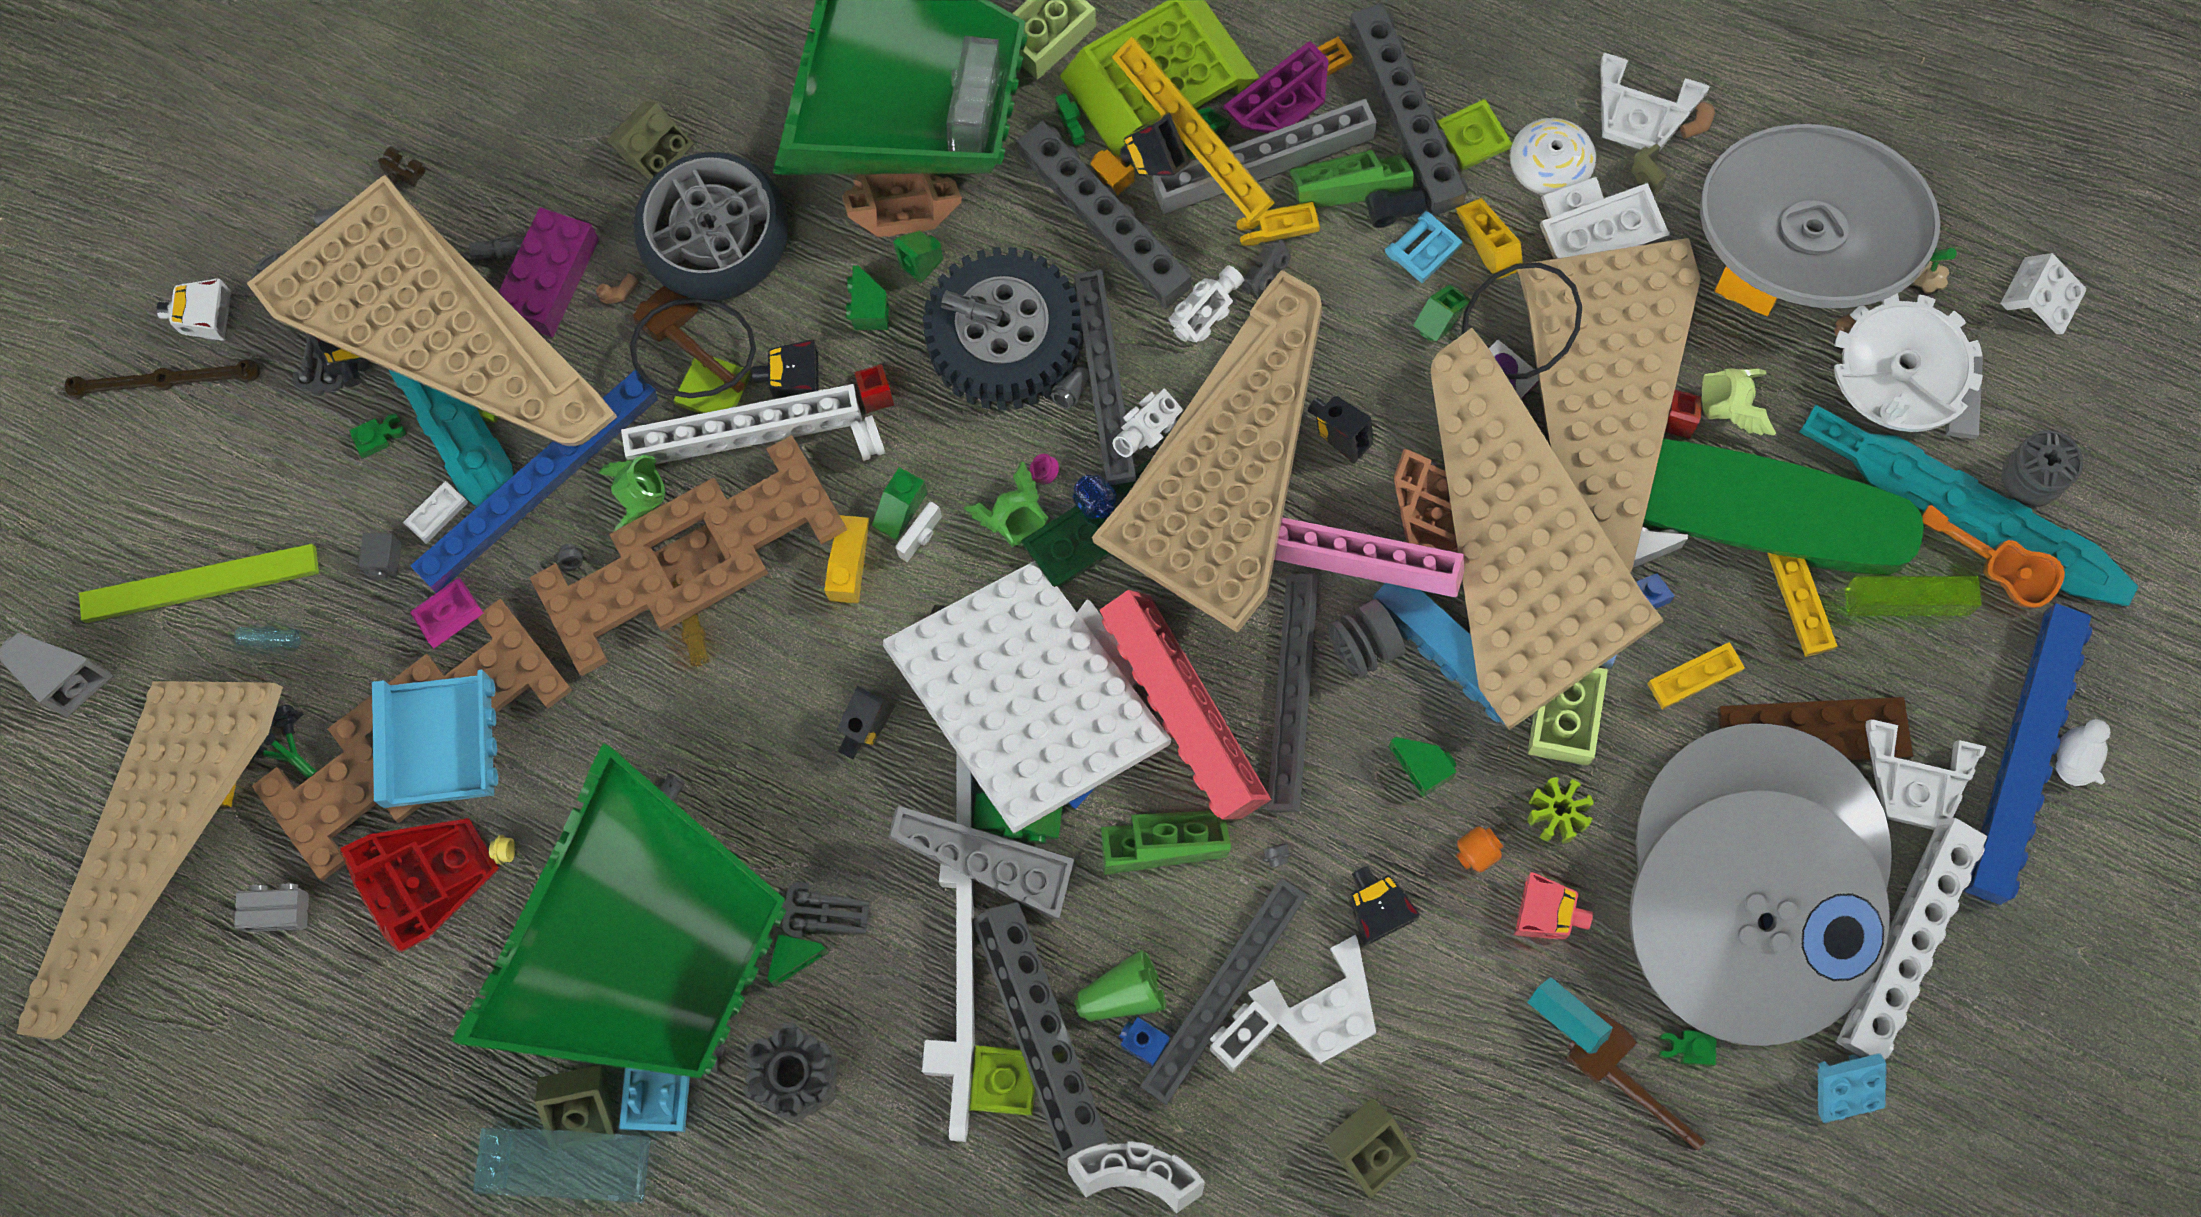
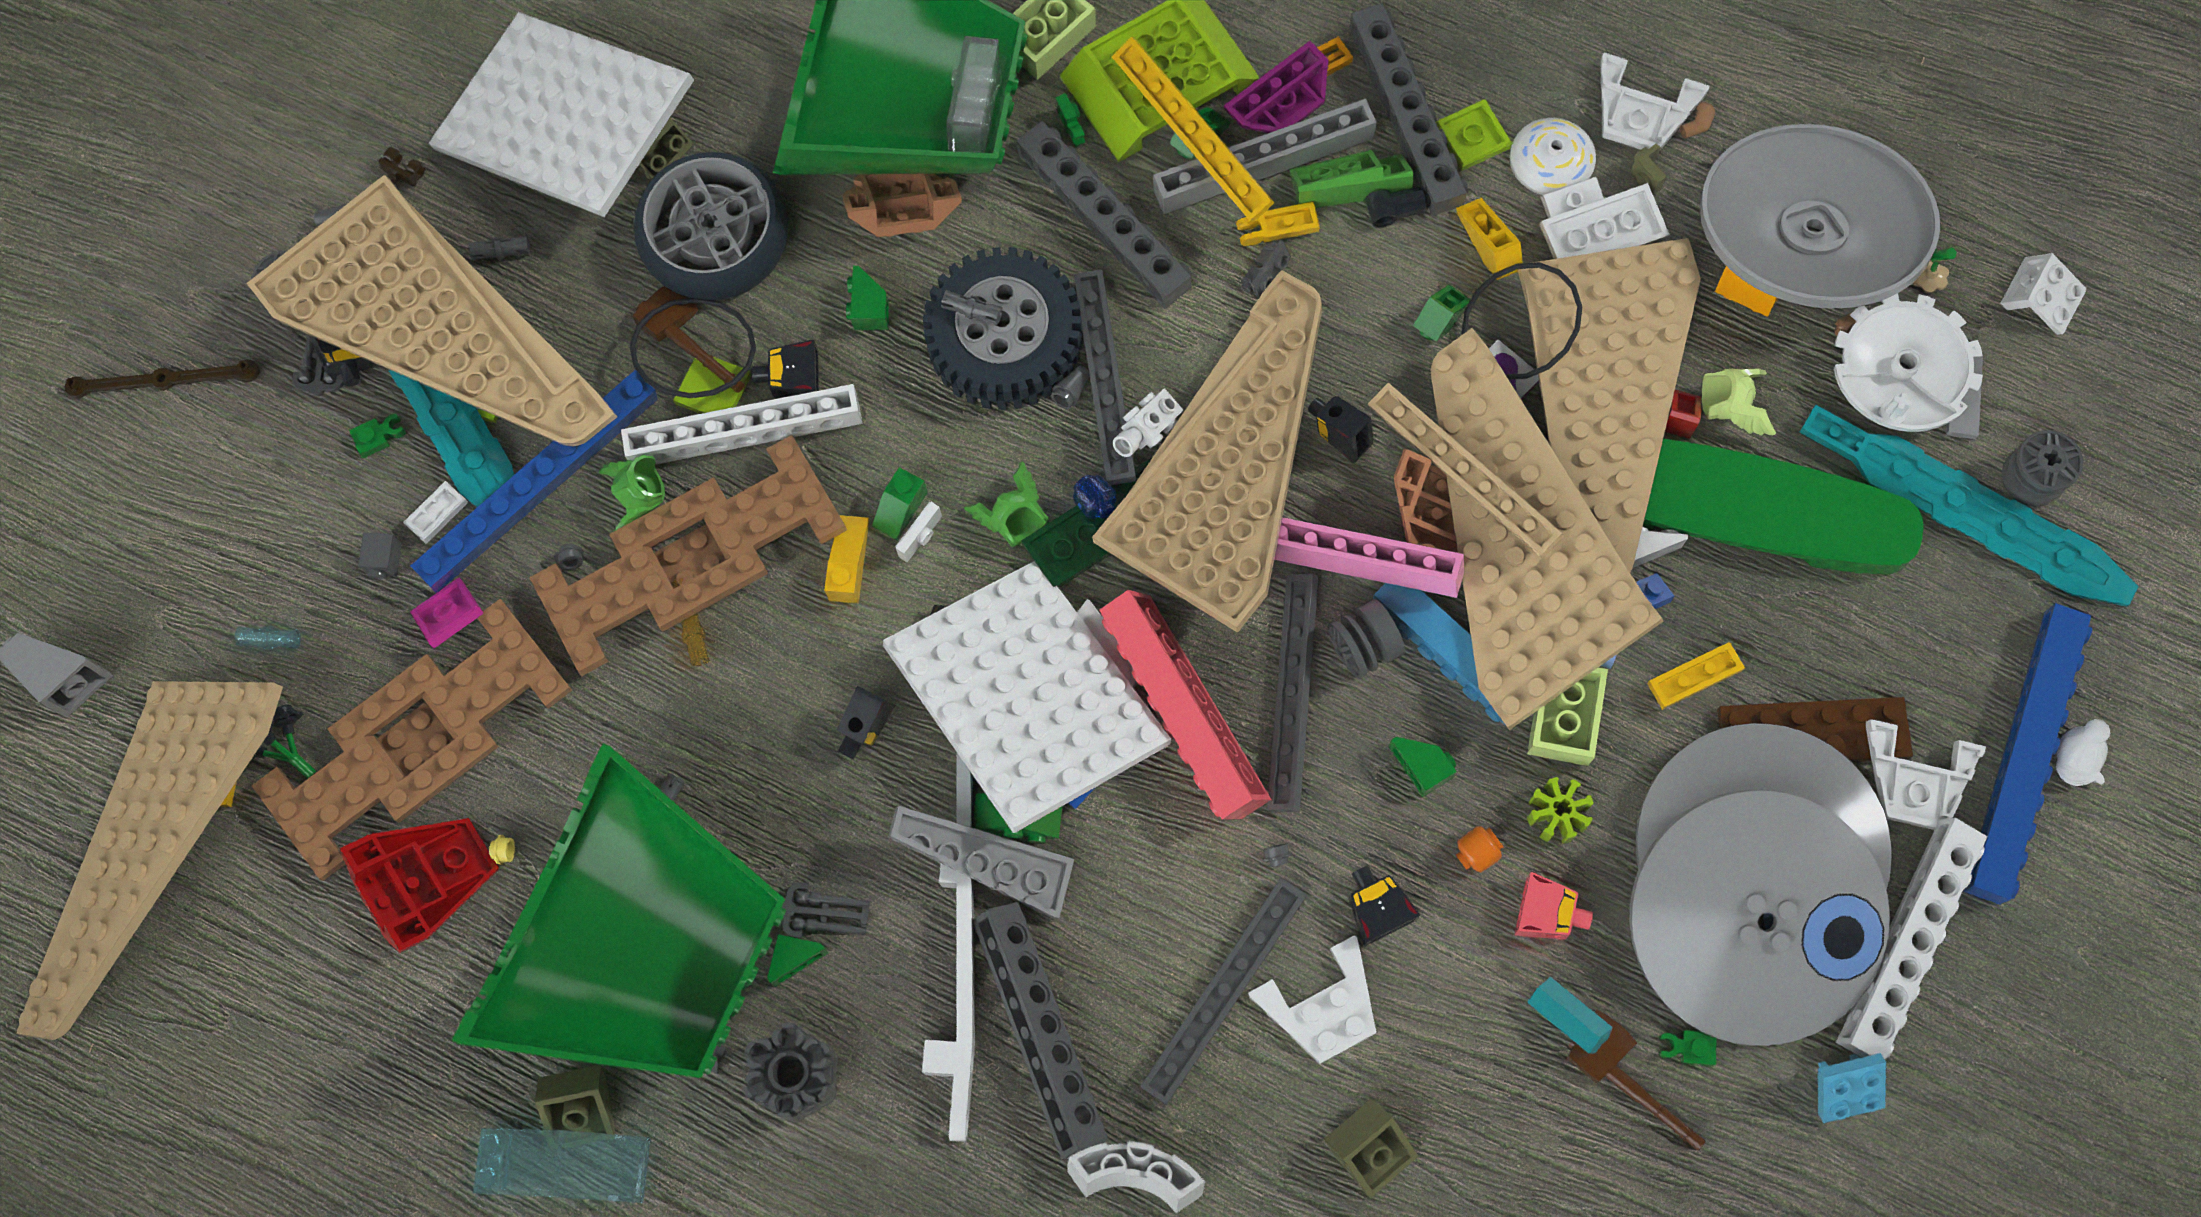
(198, 309): white torso -> none
(198, 583): lime tile -> none
(271, 909): light grey brick -> none
(433, 740): medium azure panel -> none
(548, 269): magenta brick -> none
(561, 113): none -> white plate
(618, 293): medium nougat arm -> none
(654, 1101): medium azure plate -> none
(867, 438): white wheel -> none
(874, 388): red slope -> none
(918, 254): green slope -> none
(1001, 1082): lime tile -> none
(1044, 469): dark pink tile -> none
(1112, 171): light orange brick -> none
(1123, 991): bright green cone -> none
(1143, 1041): blue brick -> none
(1155, 148): black torso -> none
(1164, 841): bright green slope -> none
(1205, 306): white brick -> none
(1244, 1035): white brick -> none
(1430, 252): medium azure plate -> none
(1466, 470): none -> tan plate
(1803, 604): yellow plate -> none
(1913, 595): clear neon green brick -> none
(2025, 575): orange piece -> none

